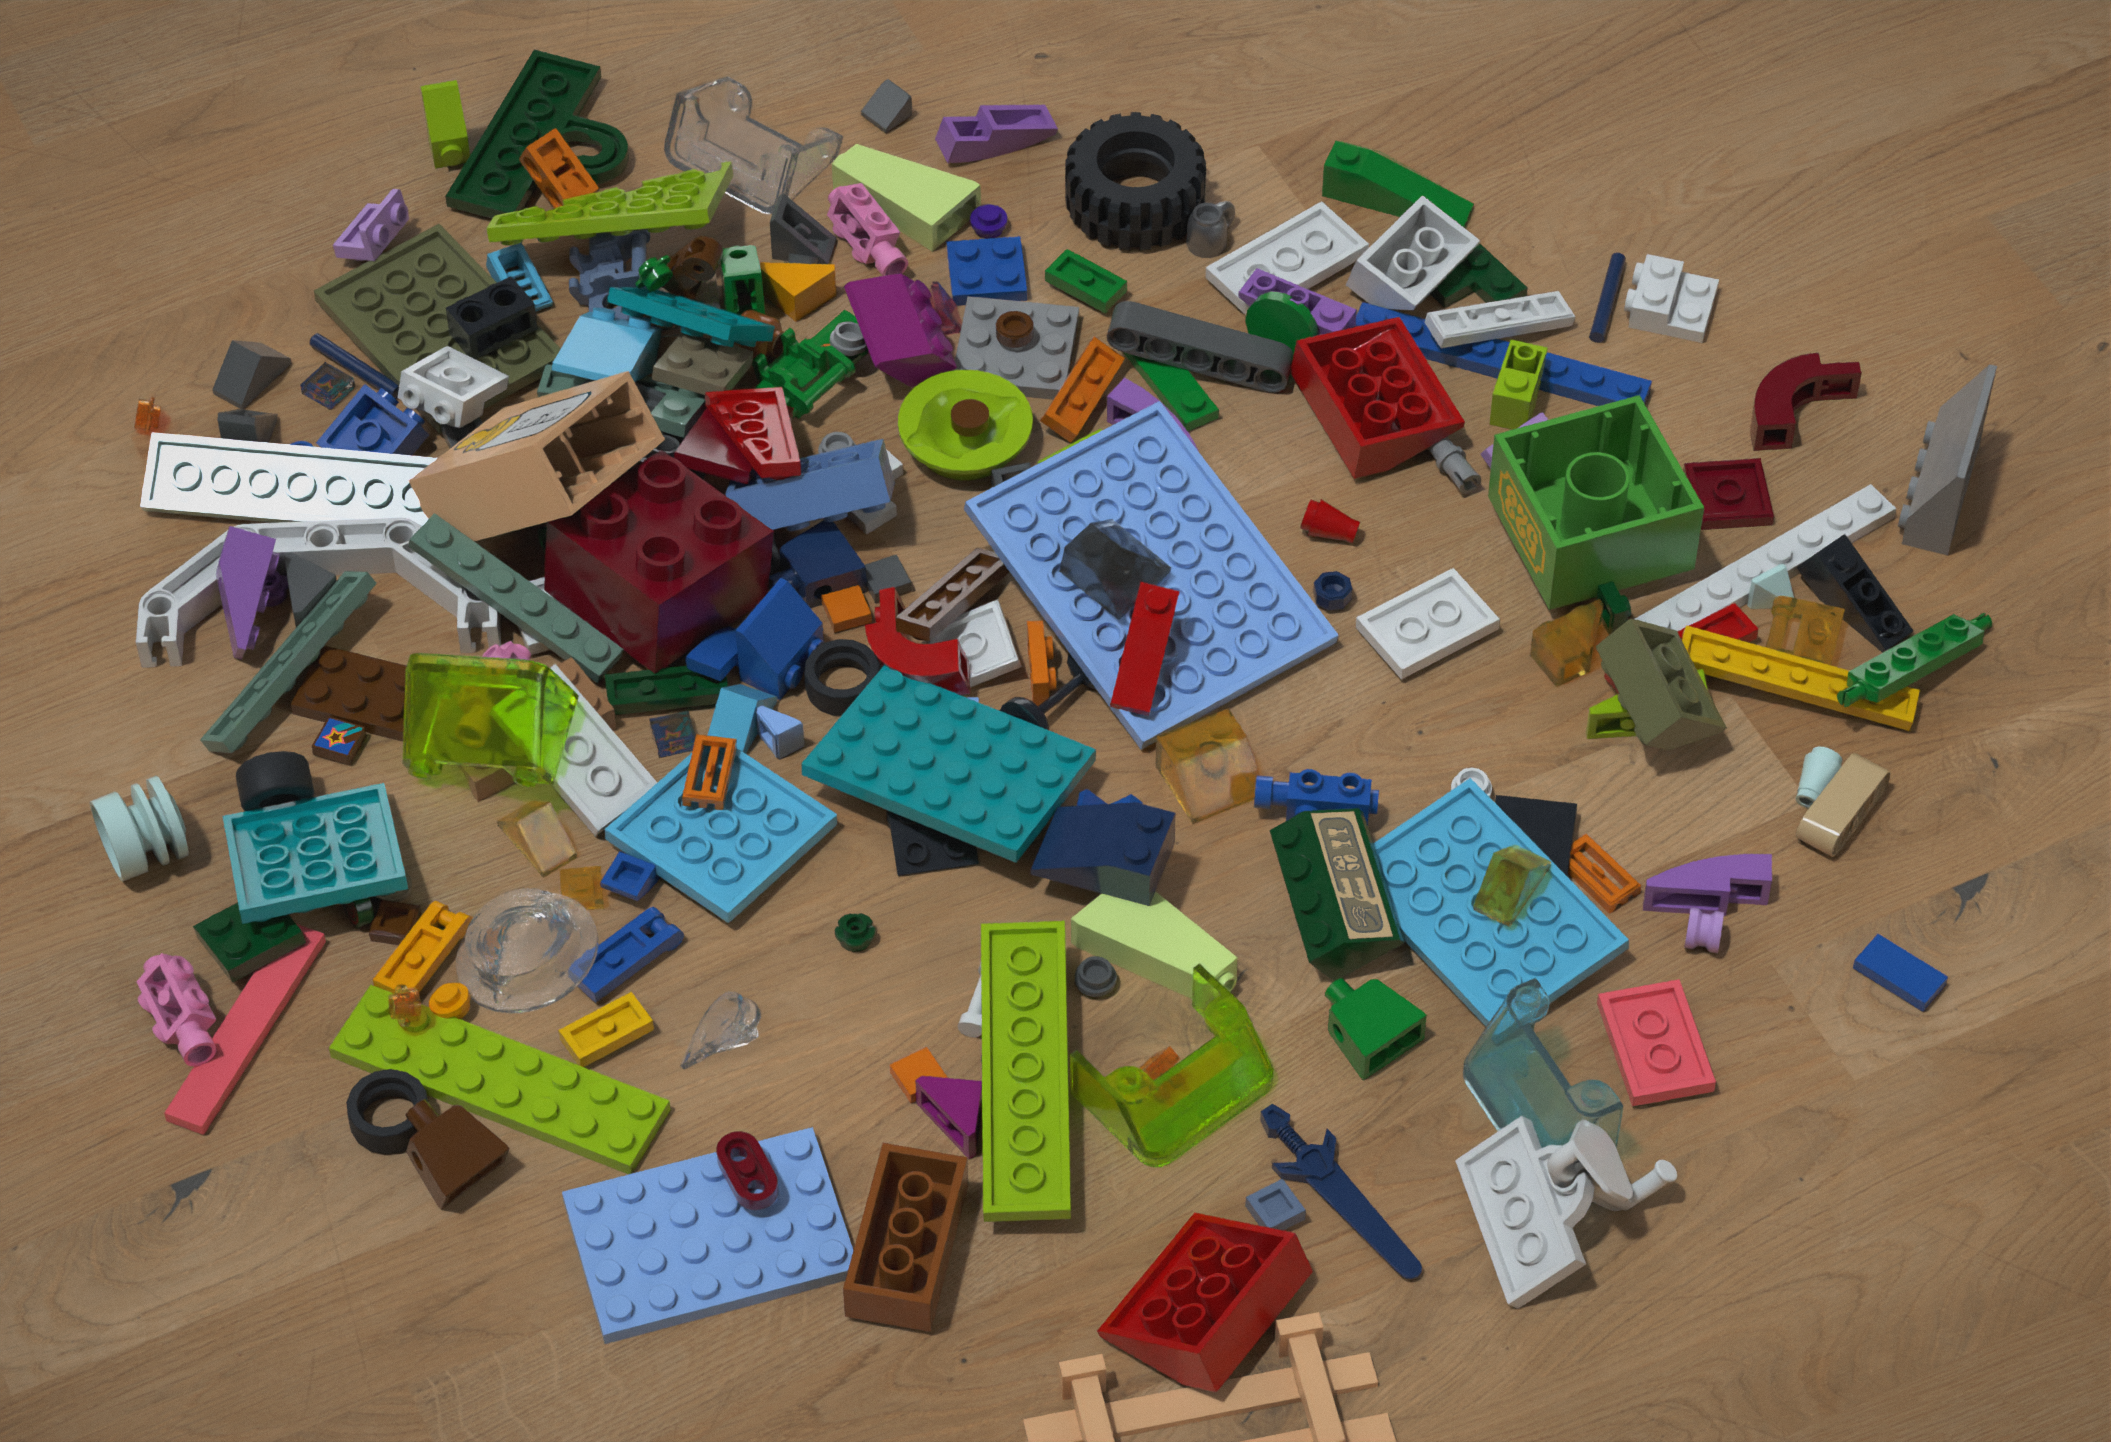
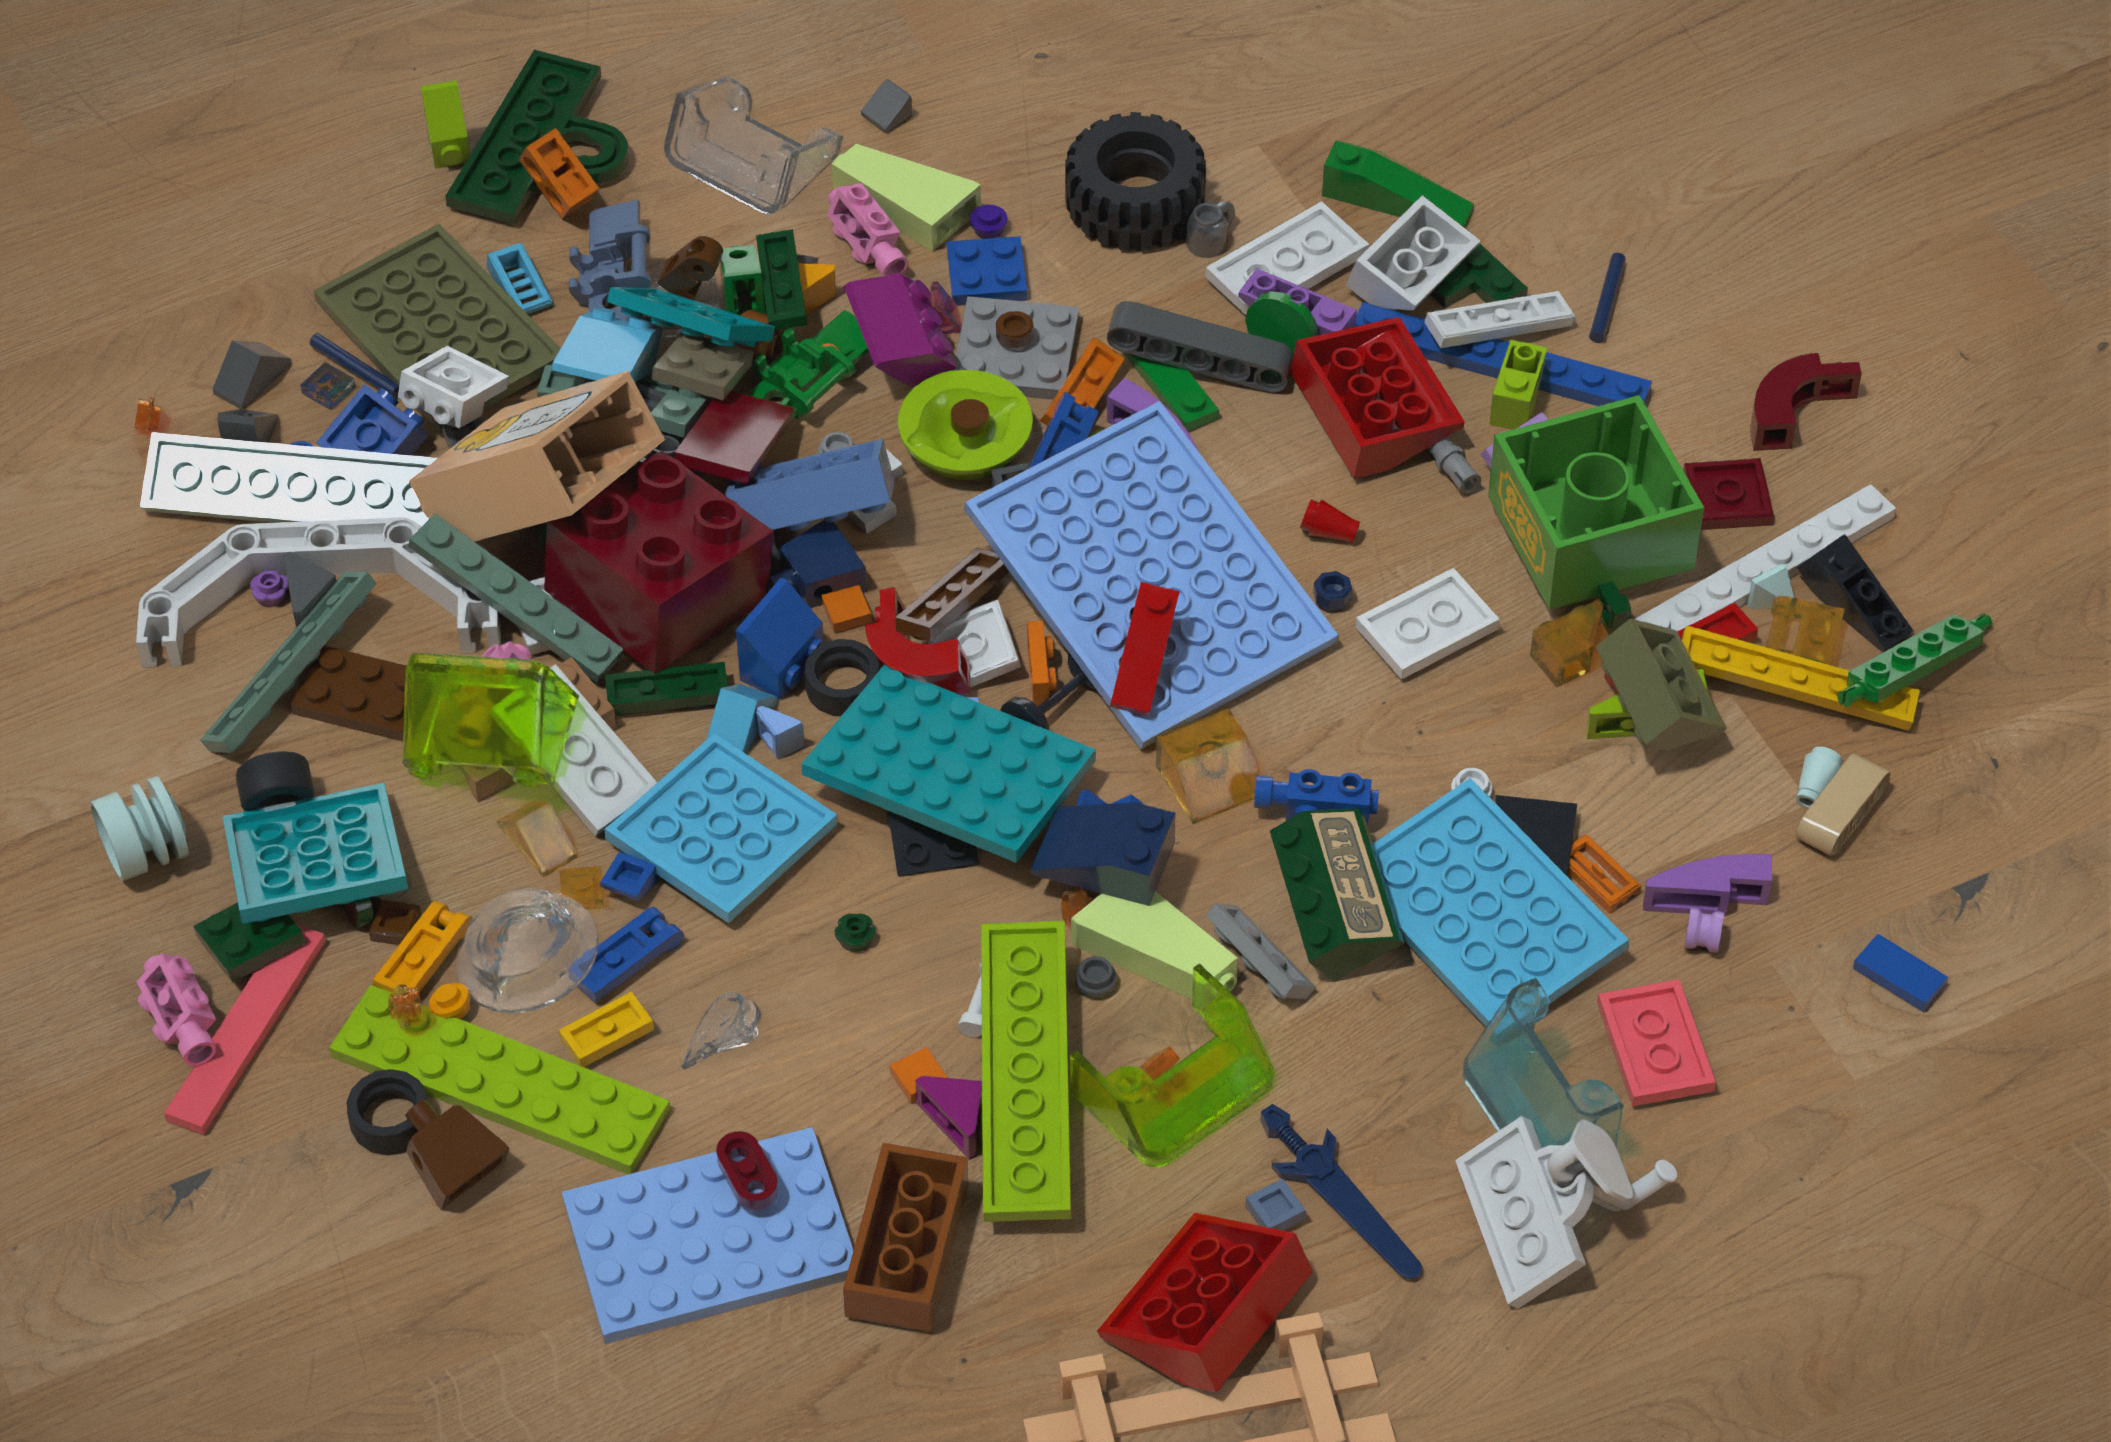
(240, 579): medium lavender slope -> none
(339, 740): tile -> none
(373, 229): lavender bracket -> none
(491, 318): black brick -> none
(654, 273): green plate -> none
(656, 206): lime wing -> none
(673, 734): clear smoke tile -> none
(705, 795): orange tile -> none
(715, 654): blue slope -> none
(759, 427): red wing -> none
(781, 279): none -> dark green plate
(798, 233): dark grey slope -> none
(848, 339): light grey plate -> none
(887, 574): dark grey tile -> none
(994, 132): medium lavender slope -> none
(1064, 431): none -> blue plate
(1073, 902): none -> clear orange plate
(1086, 280): green plate -> none
(1110, 565): clear smoke slope -> none
(1260, 952): none -> light grey plate
(1372, 1024): green torso -> none
(1510, 883): clear yellow slope -> none
(1670, 299): white plate -> none
(1946, 467): light grey slope -> none

